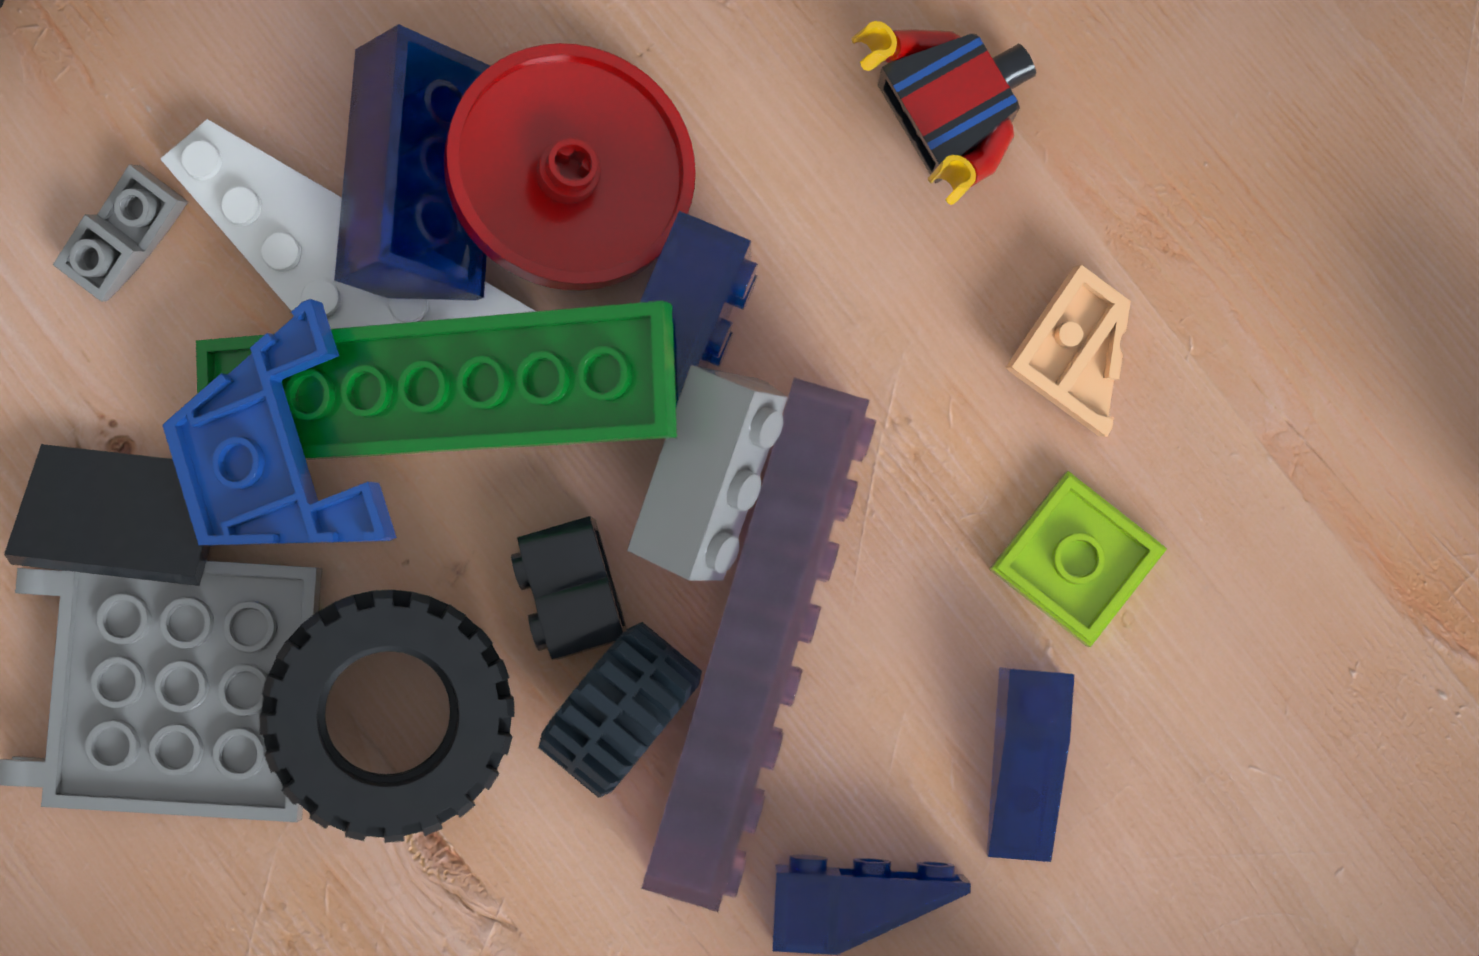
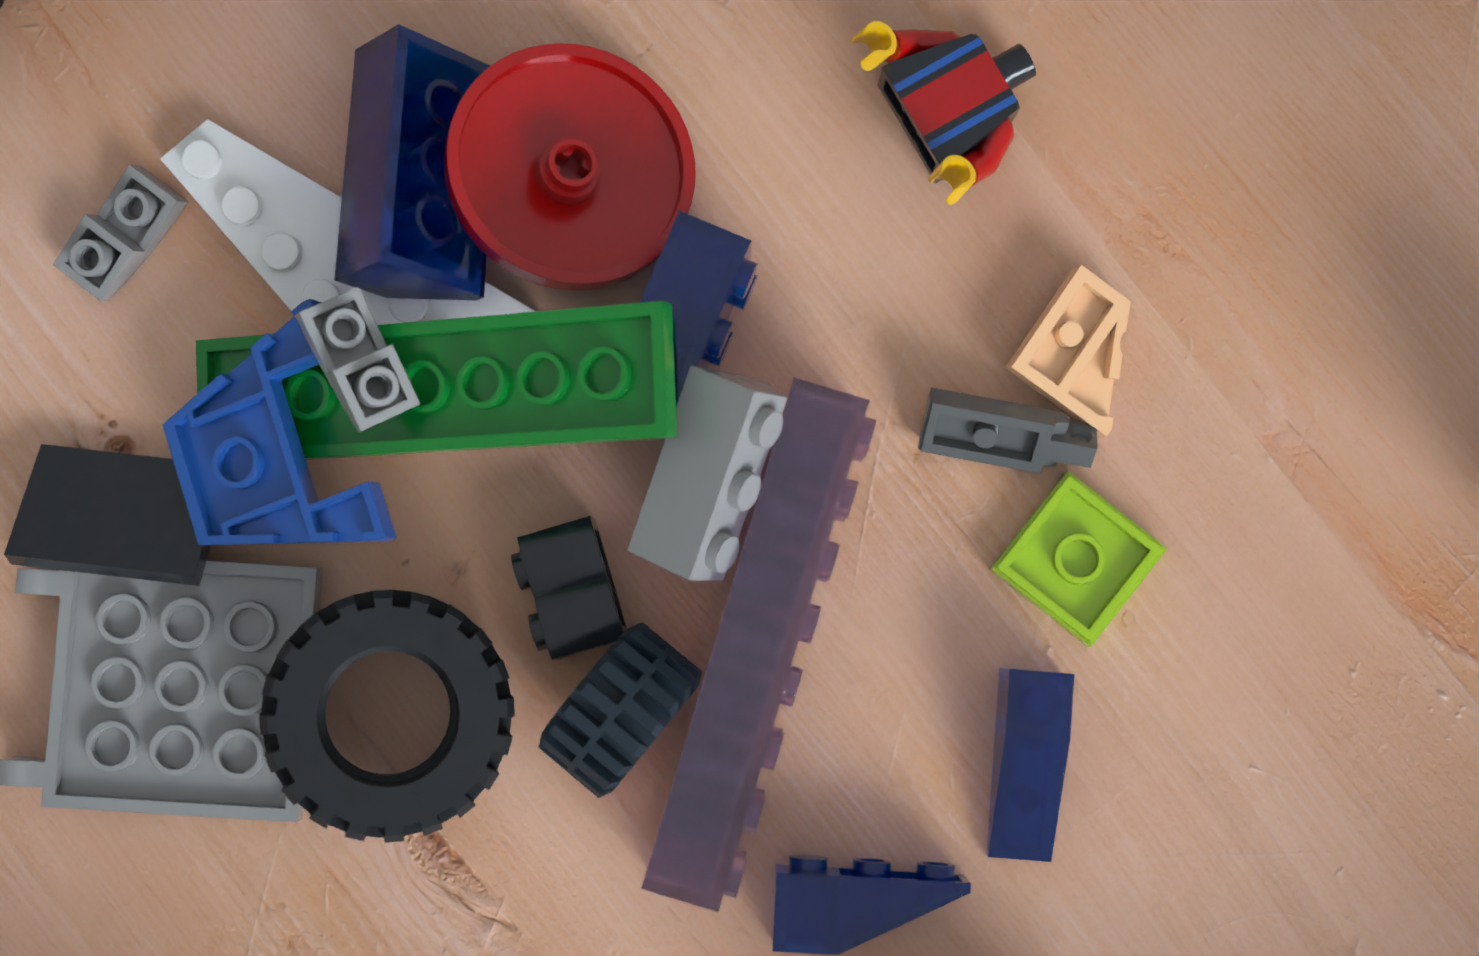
(357, 360): none -> light grey slope
(1003, 433): none -> dark grey hinge

